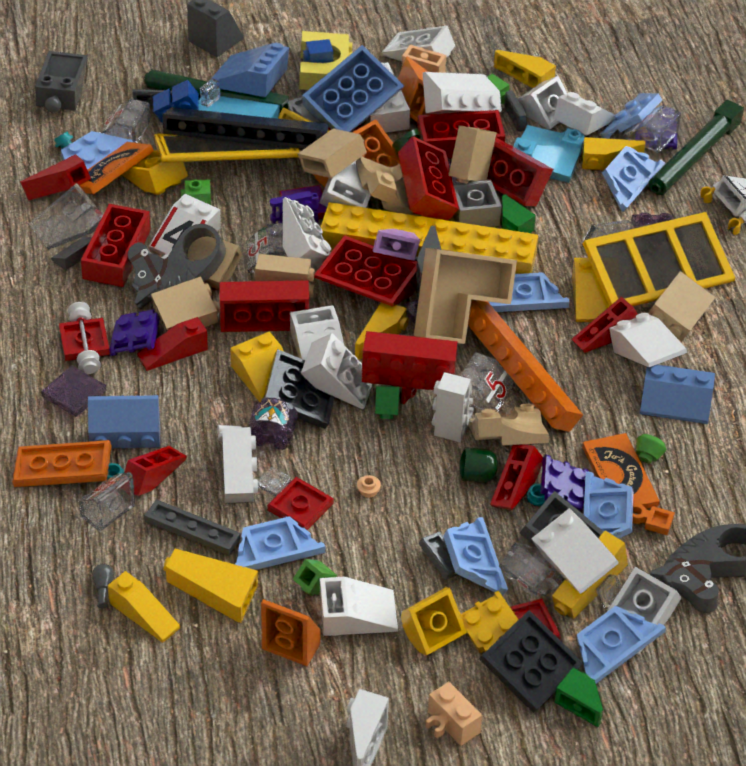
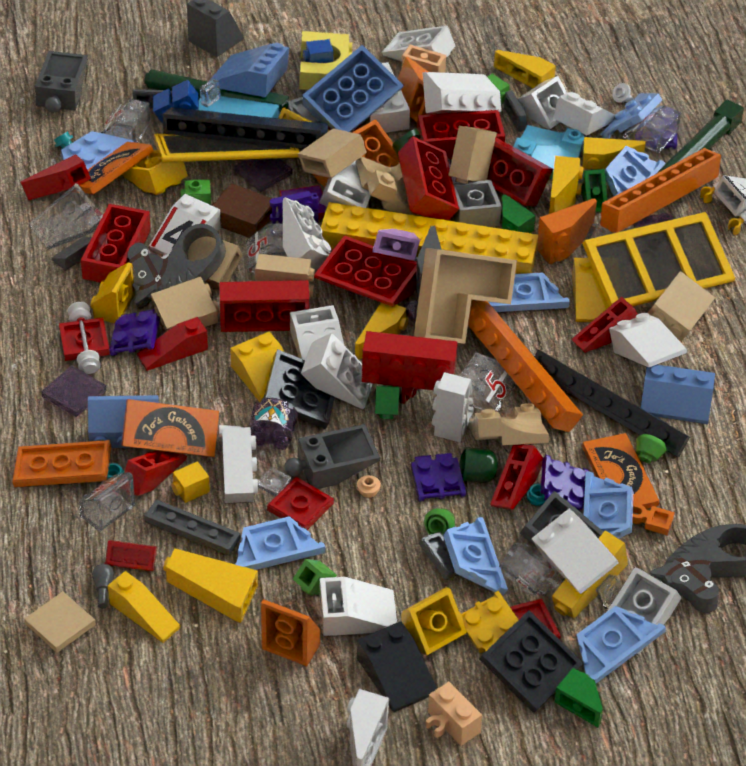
(60, 621): none -> tan tile
(114, 294): none -> yellow slope
(131, 555): none -> red plate
(170, 428): none -> orange tile
(190, 482): none -> yellow brick
(243, 210): none -> reddish brown brick
(263, 172): none -> tile
(333, 456): none -> dark grey slope
(395, 666): none -> black slope
(438, 476): none -> dark purple plate
(438, 521): none -> bright green cone
(565, 183): none -> yellow slope
(565, 230): none -> orange slope
(594, 187): none -> green slope
(612, 404): none -> black plate
(622, 93): none -> white plate
(659, 190): none -> orange brick

